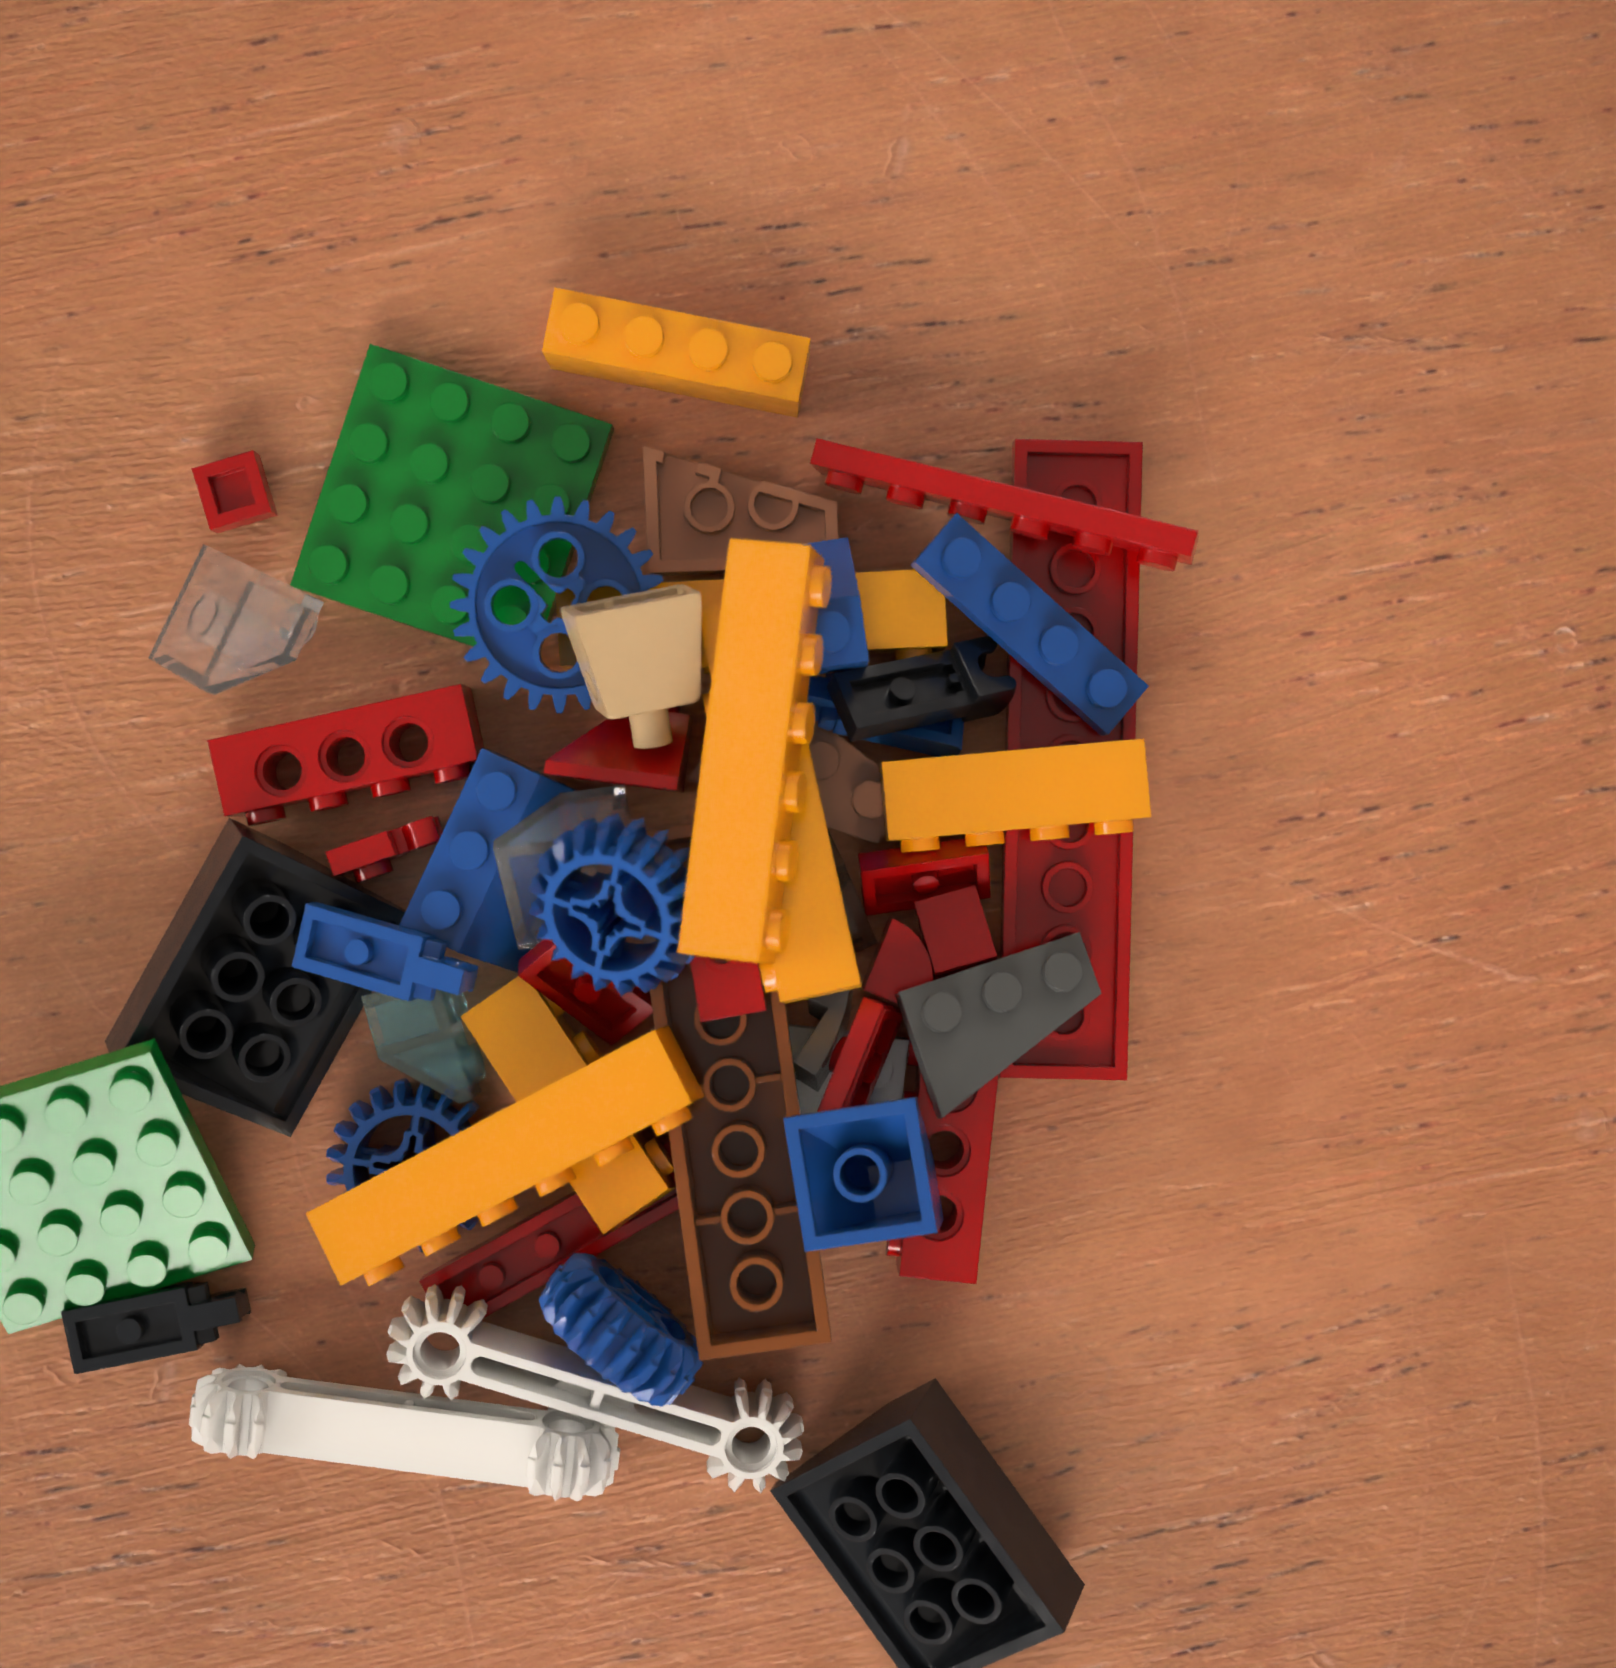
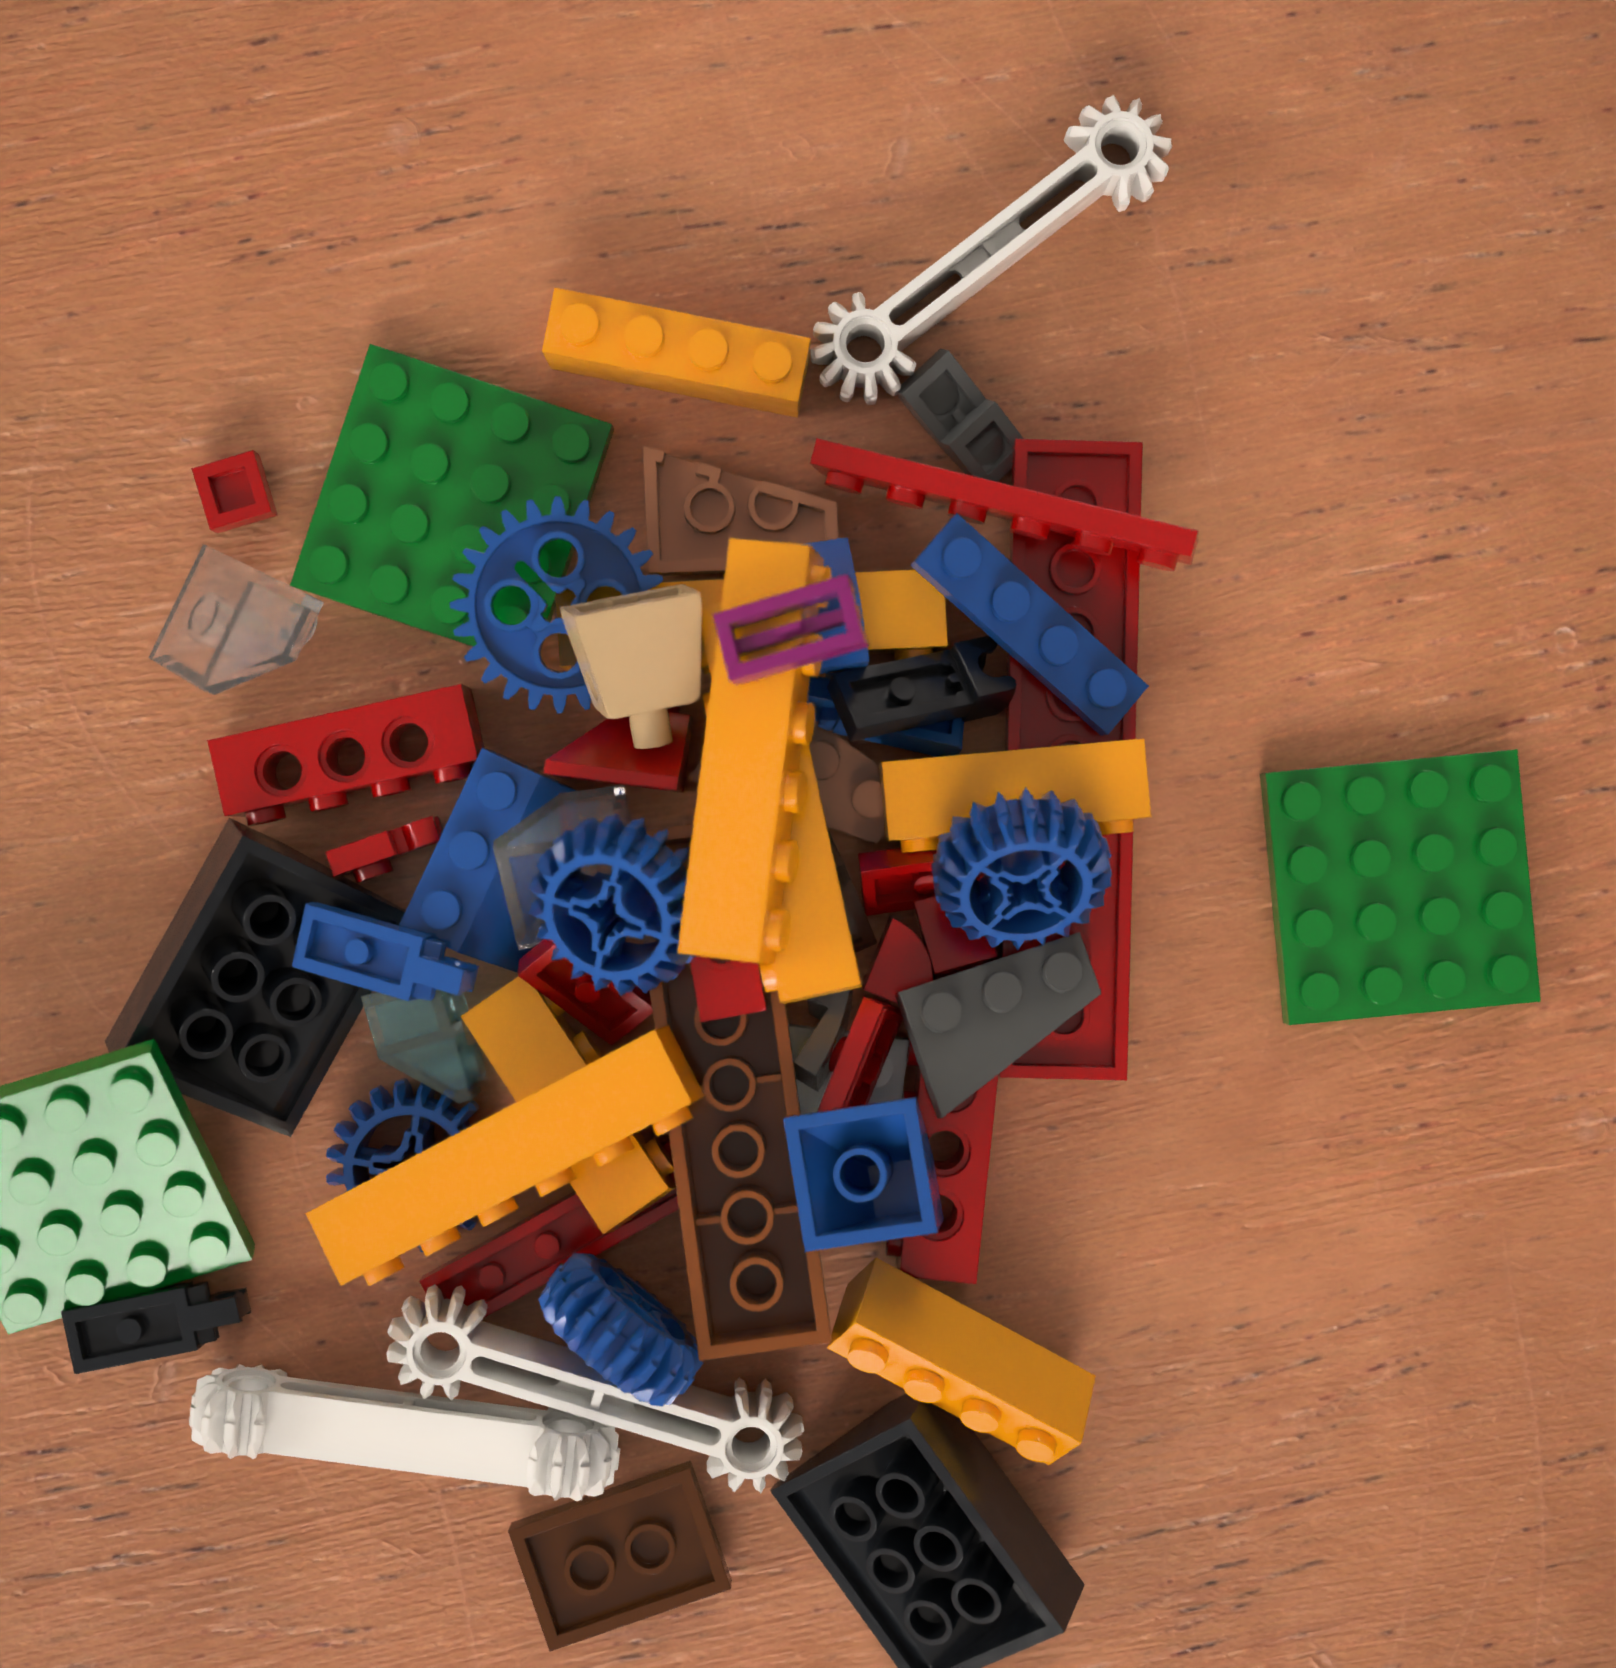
(620, 1556): none -> reddish brown plate
(784, 603): none -> magenta tile
(960, 417): none -> dark grey slope
(962, 1362): none -> light orange brick
(994, 247): none -> white arm
(1020, 852): none -> blue gear
(1400, 887): none -> green plate

